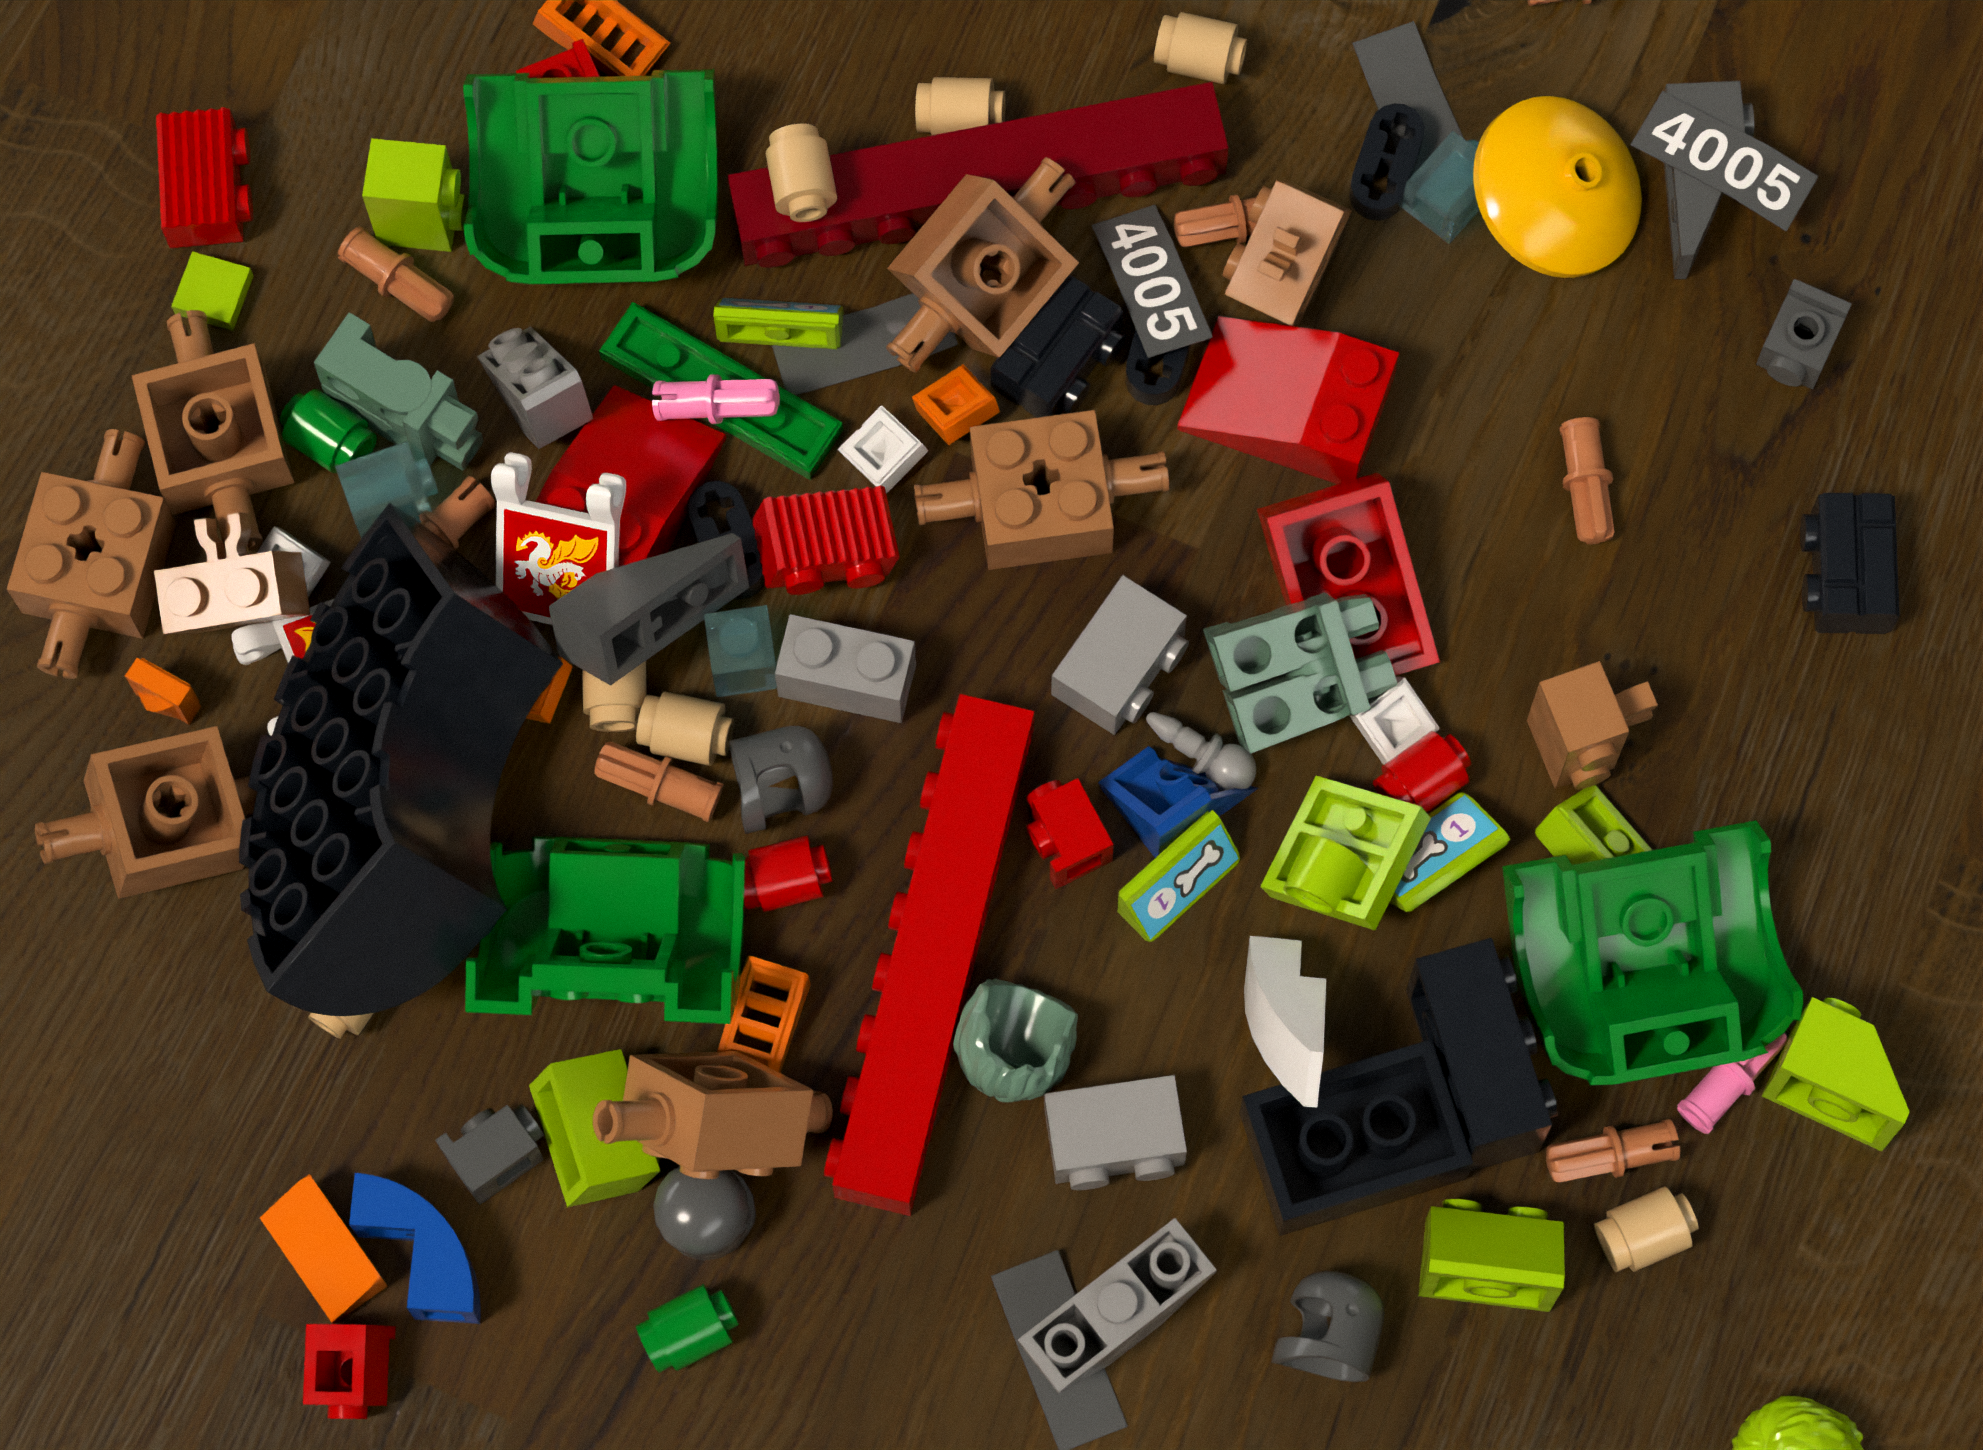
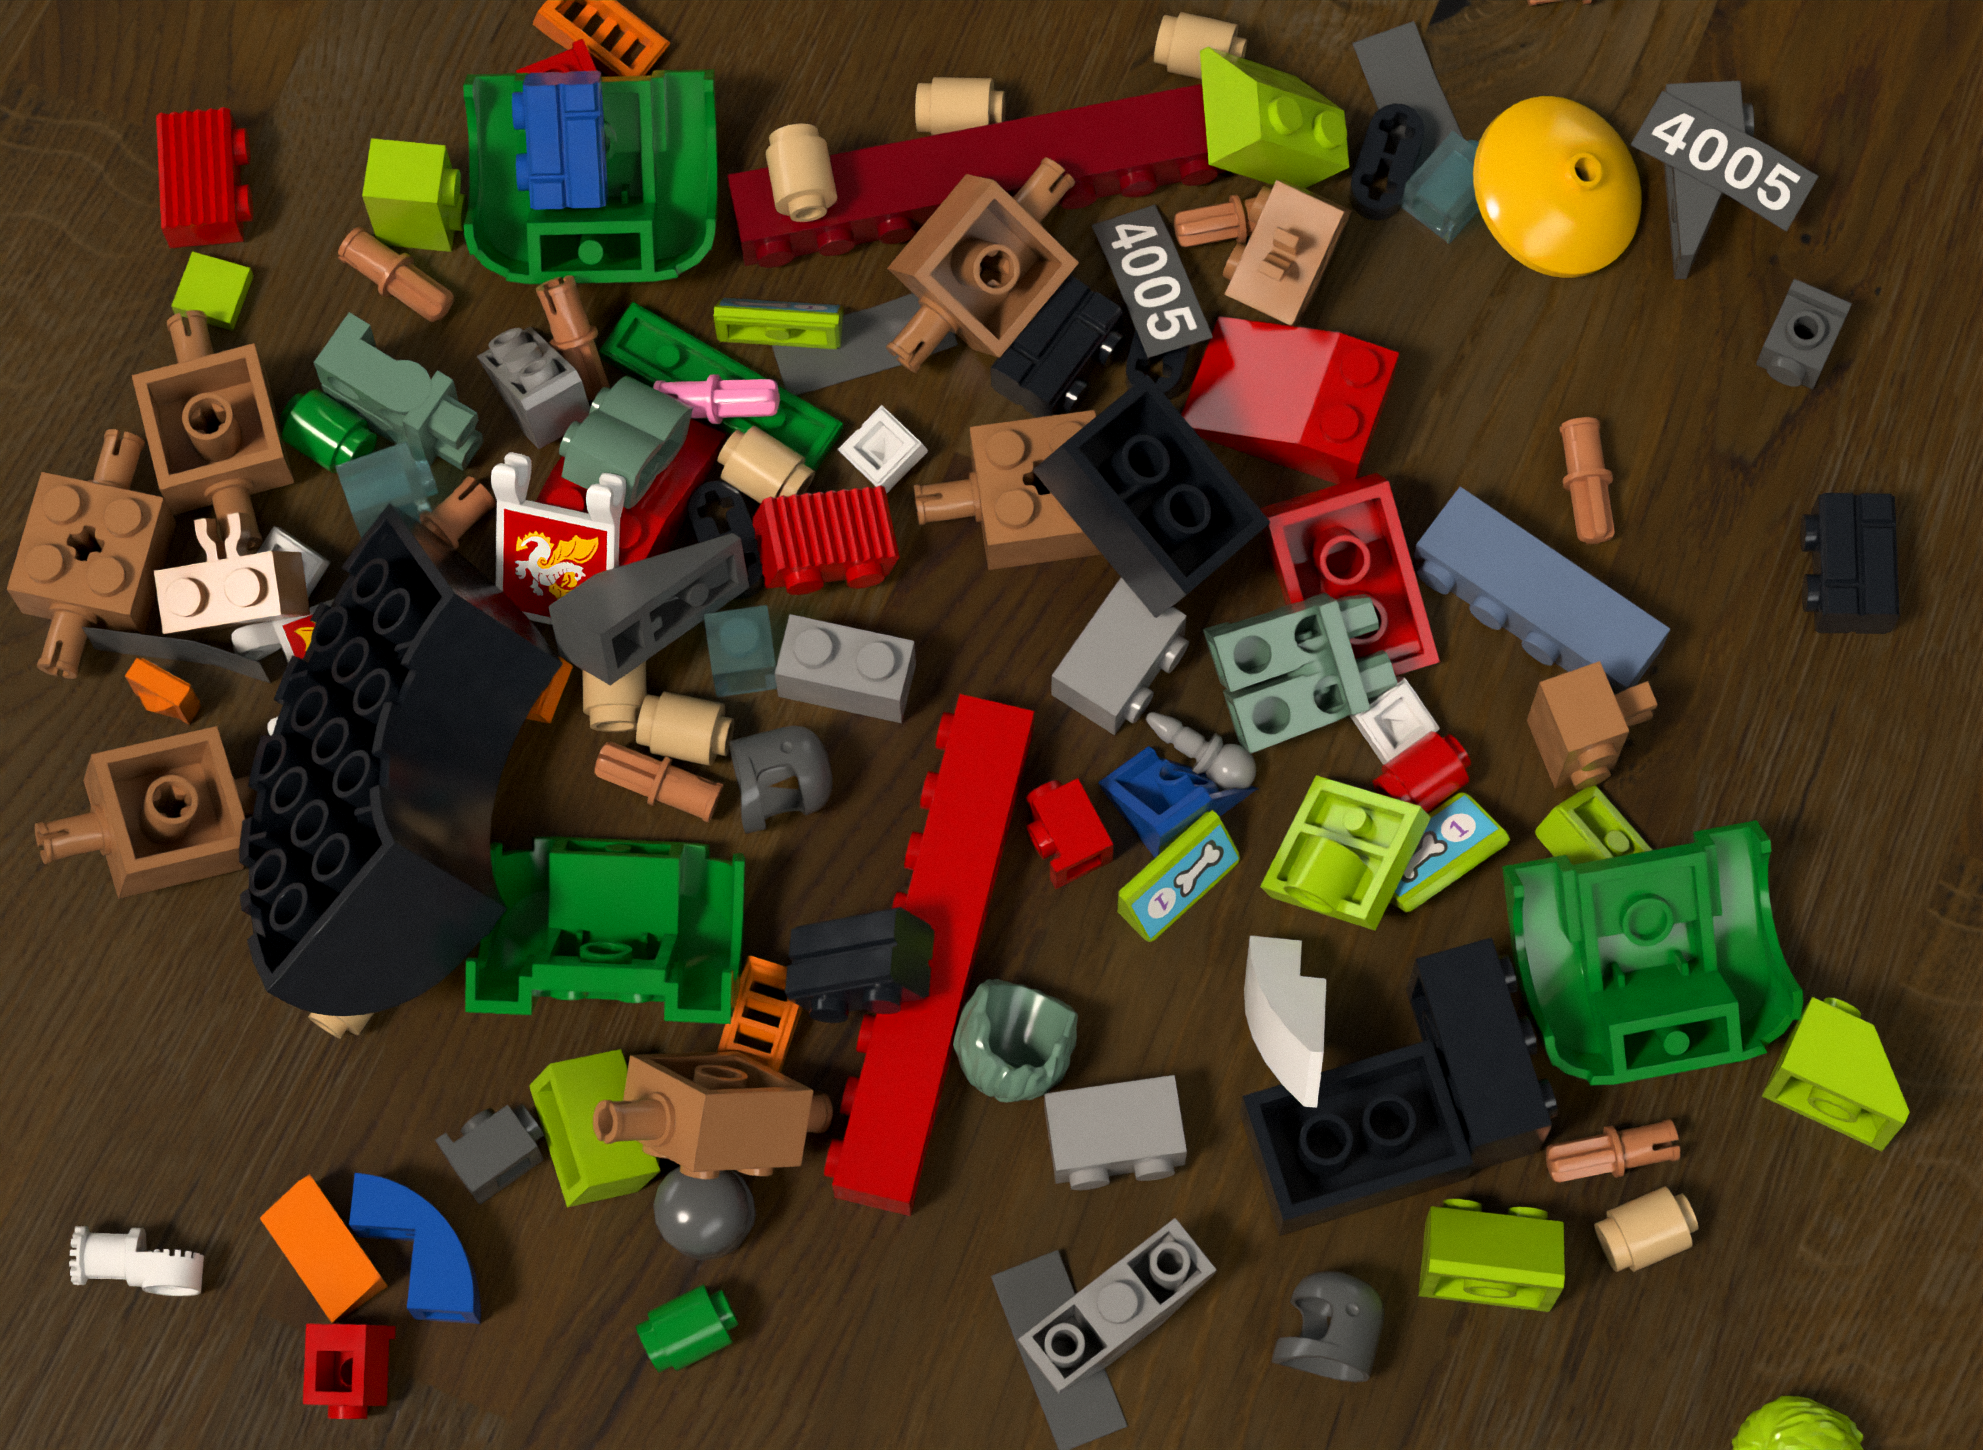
(128, 1259): none -> white connector
(173, 649): none -> dark grey sticker
(563, 140): none -> blue brick
(572, 332): none -> nougat axle
(627, 434): none -> sand green brick
(763, 466): none -> tan brick
(785, 874): red brick -> none
(859, 964): none -> black brick
(955, 404): orange tile -> none
(1151, 496): none -> black brick
(1269, 123): none -> lime slope
(1535, 593): none -> sand blue brick
(1723, 1087): bright pink axle -> none

